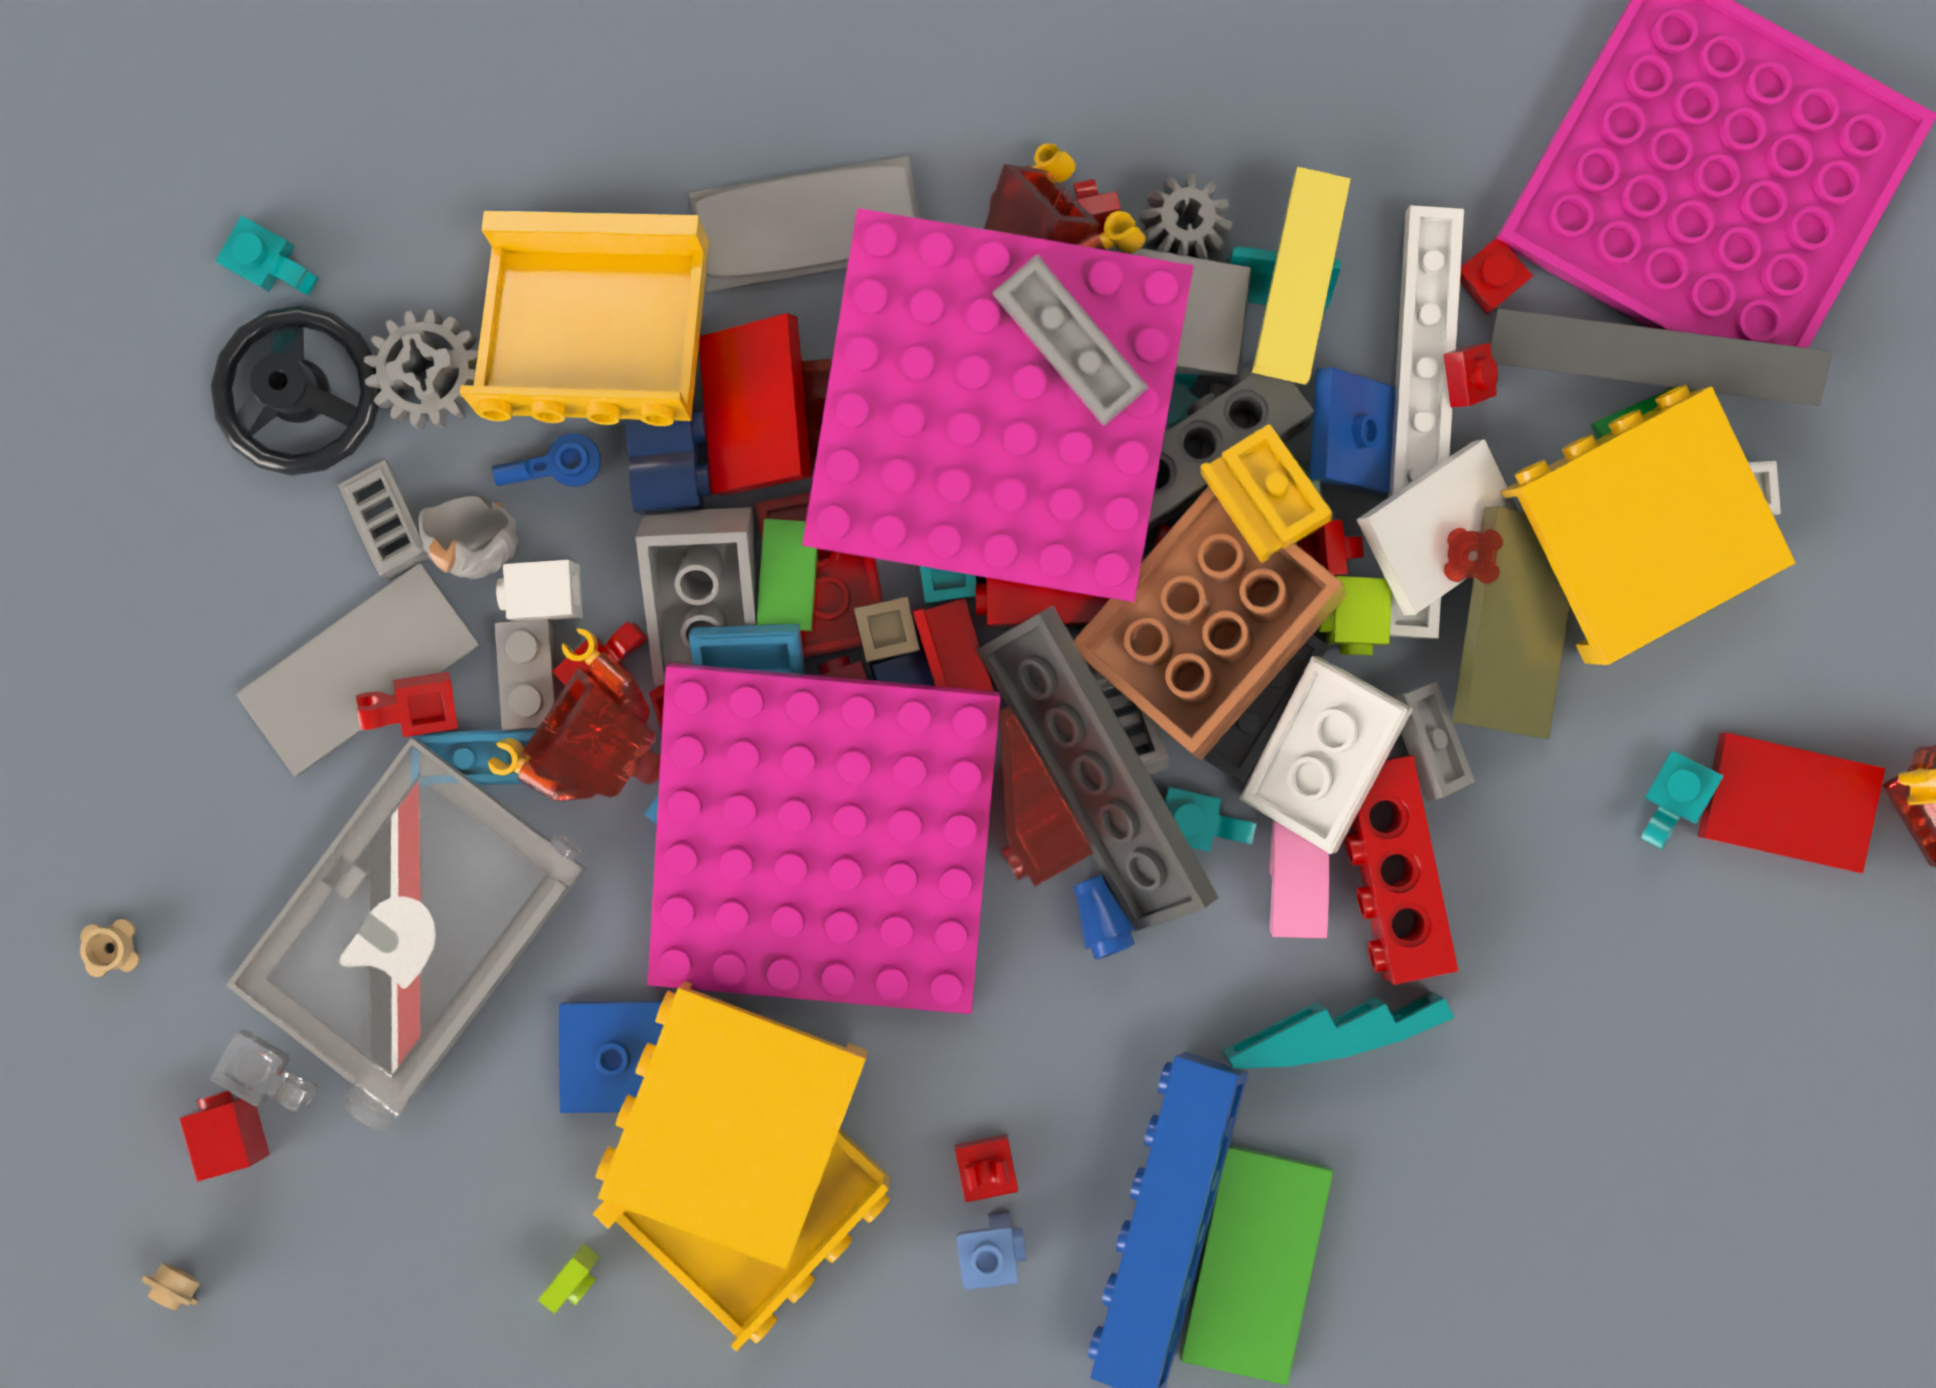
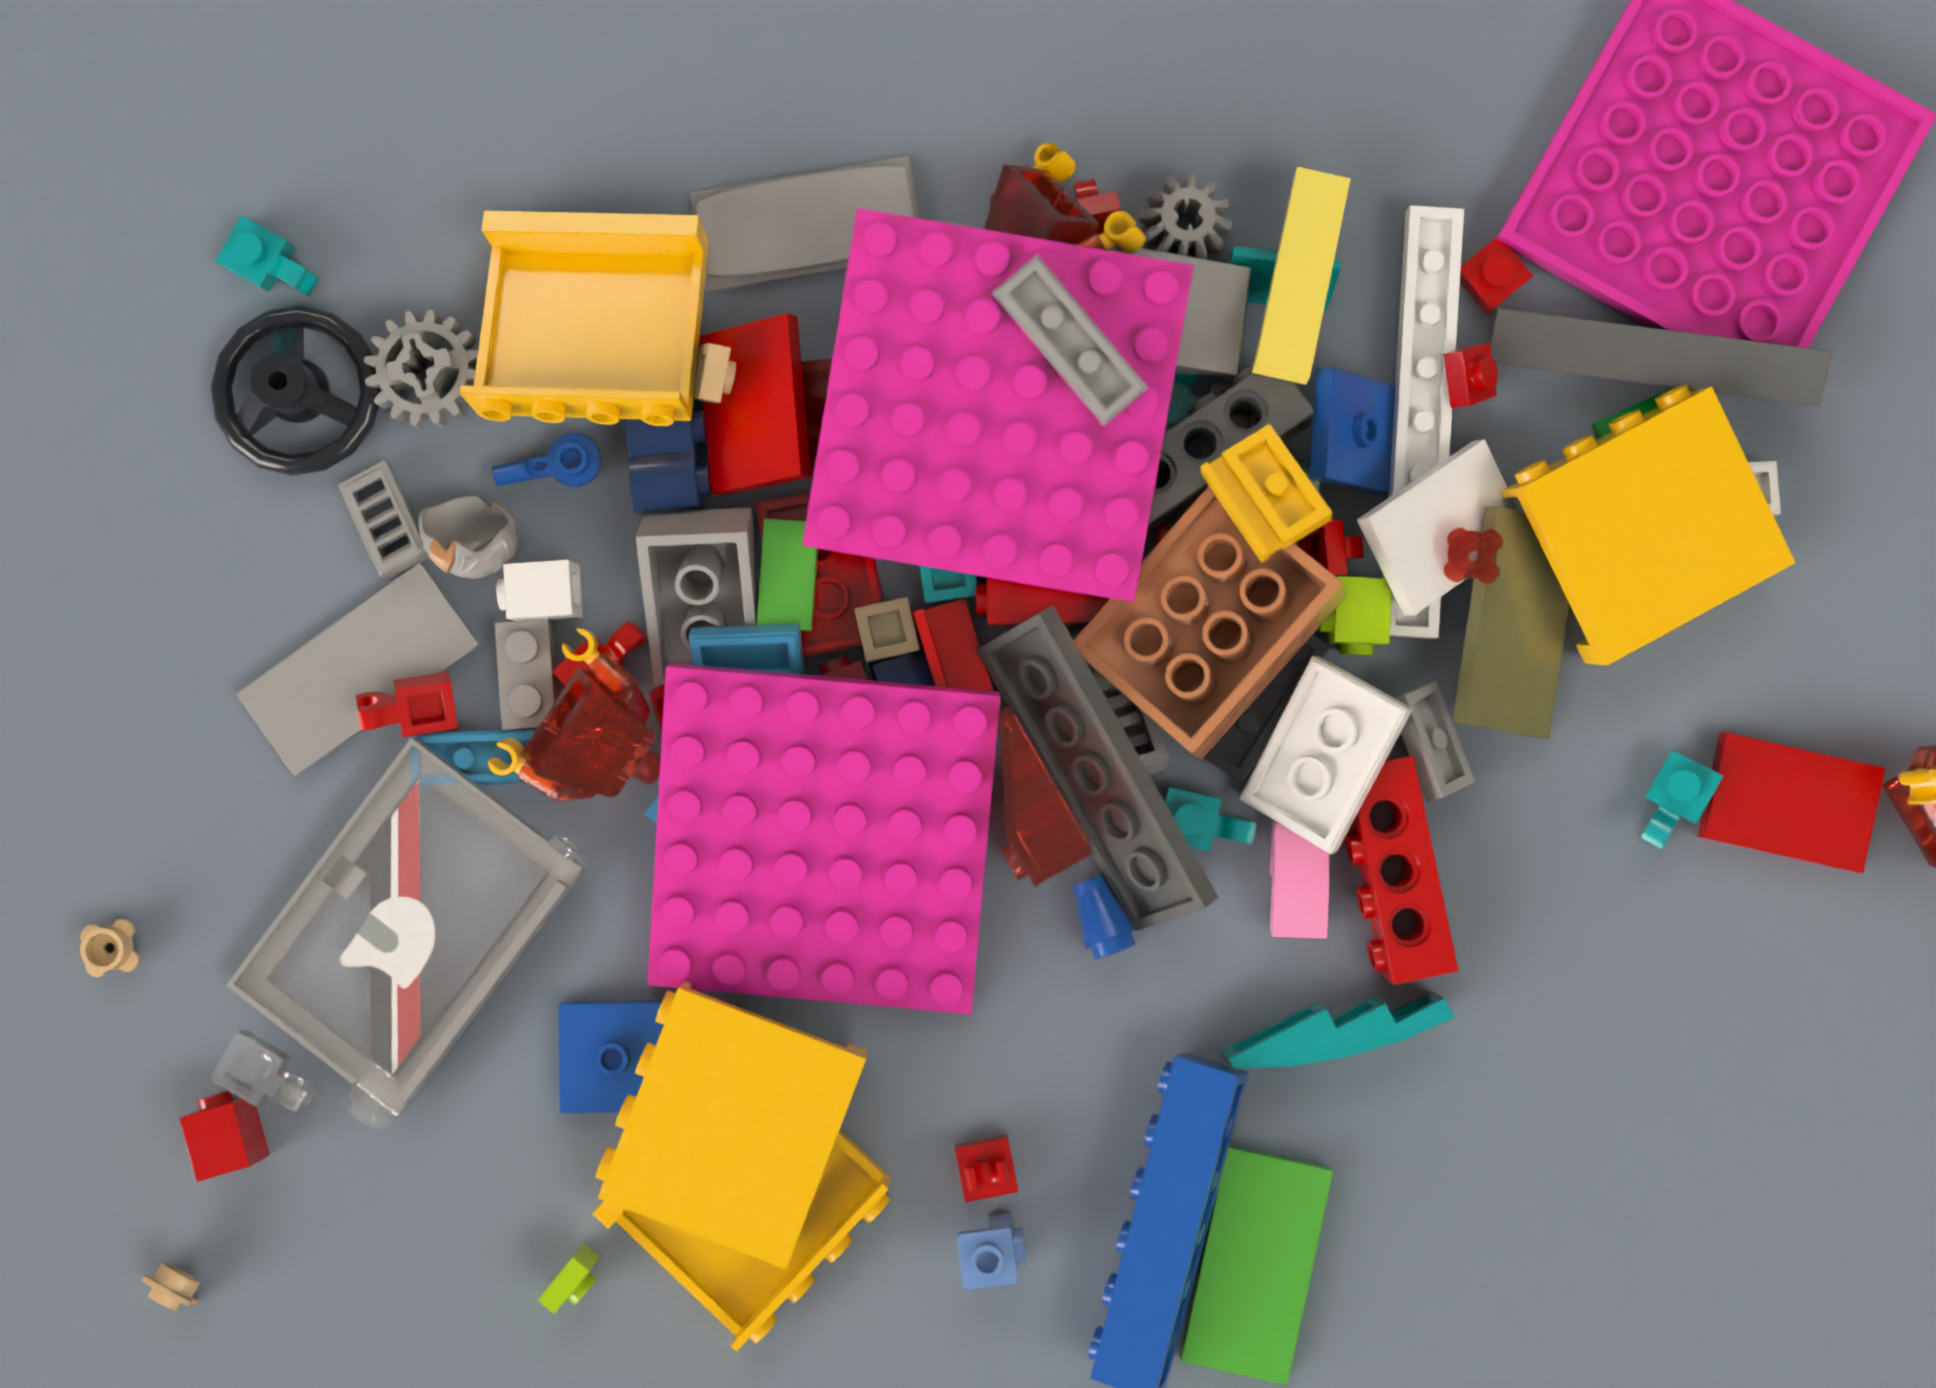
(713, 373): none -> tan plate

